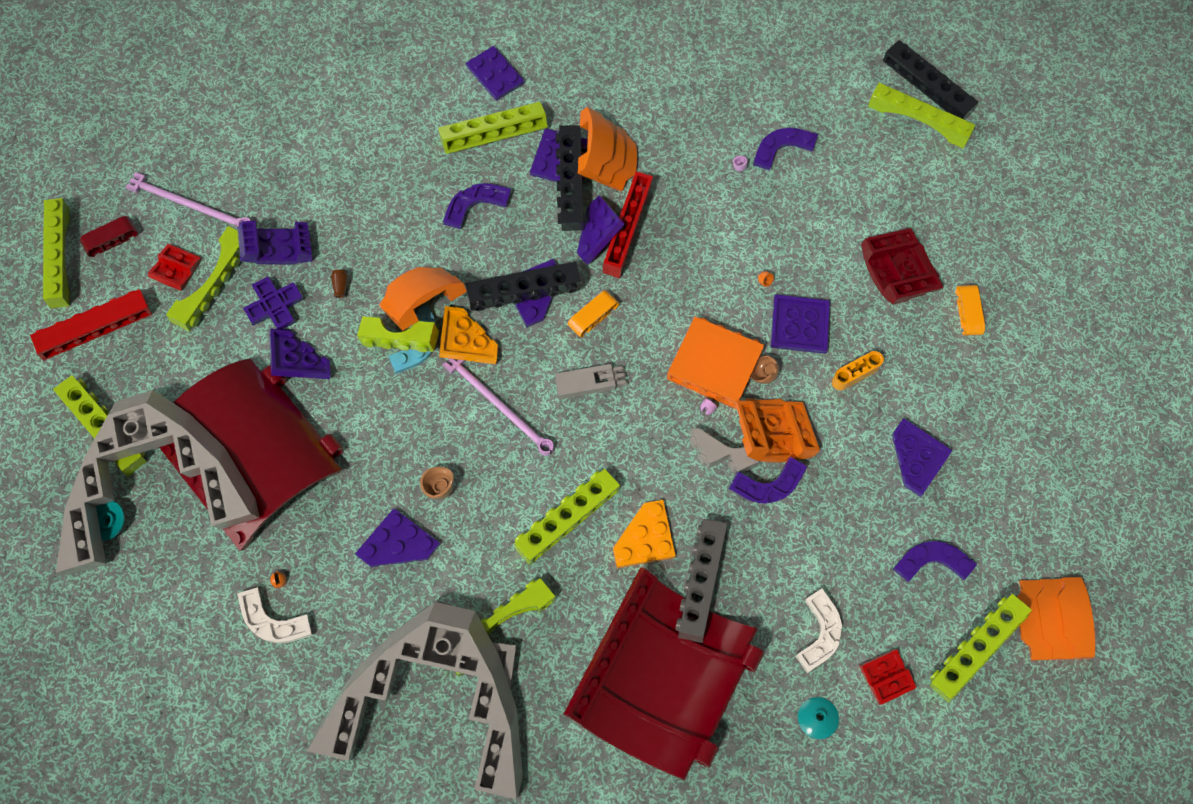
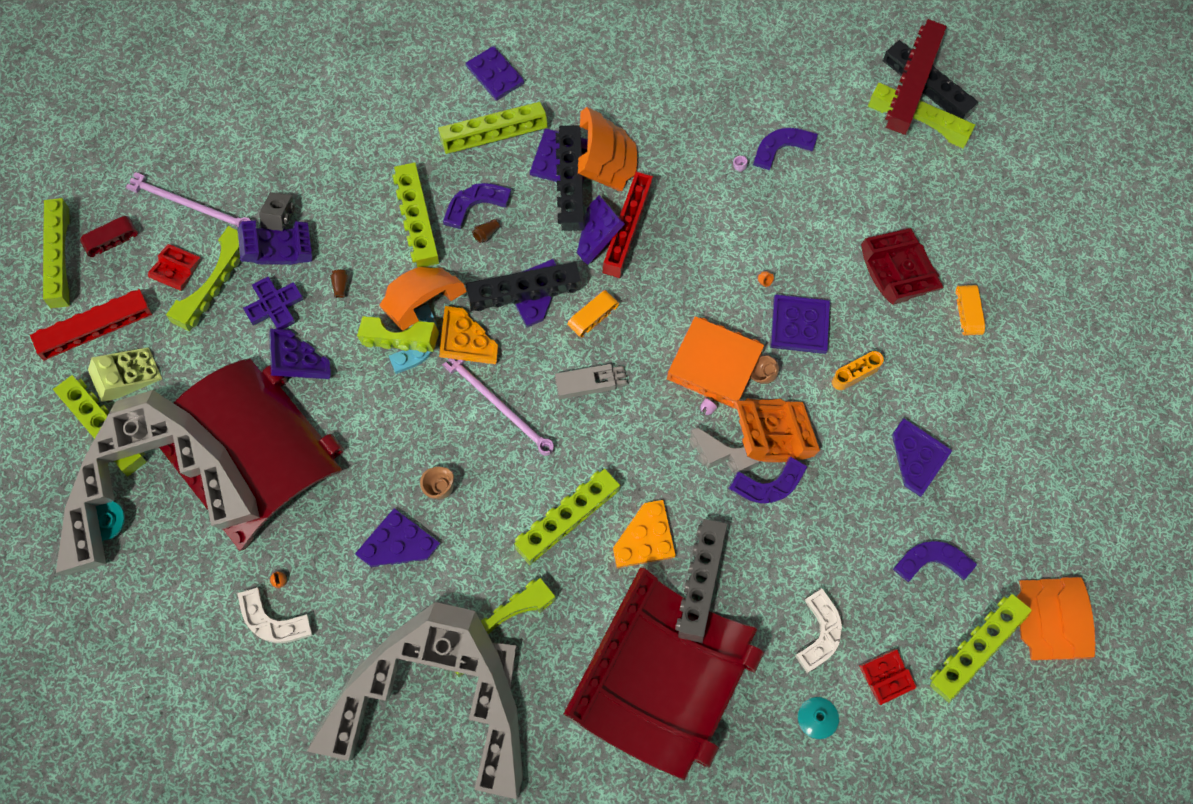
(123, 373): none -> yellowish green slope
(276, 211): none -> dark grey brick
(404, 175): none -> lime brick
(484, 231): none -> reddish brown cone
(916, 76): none -> dark red brick

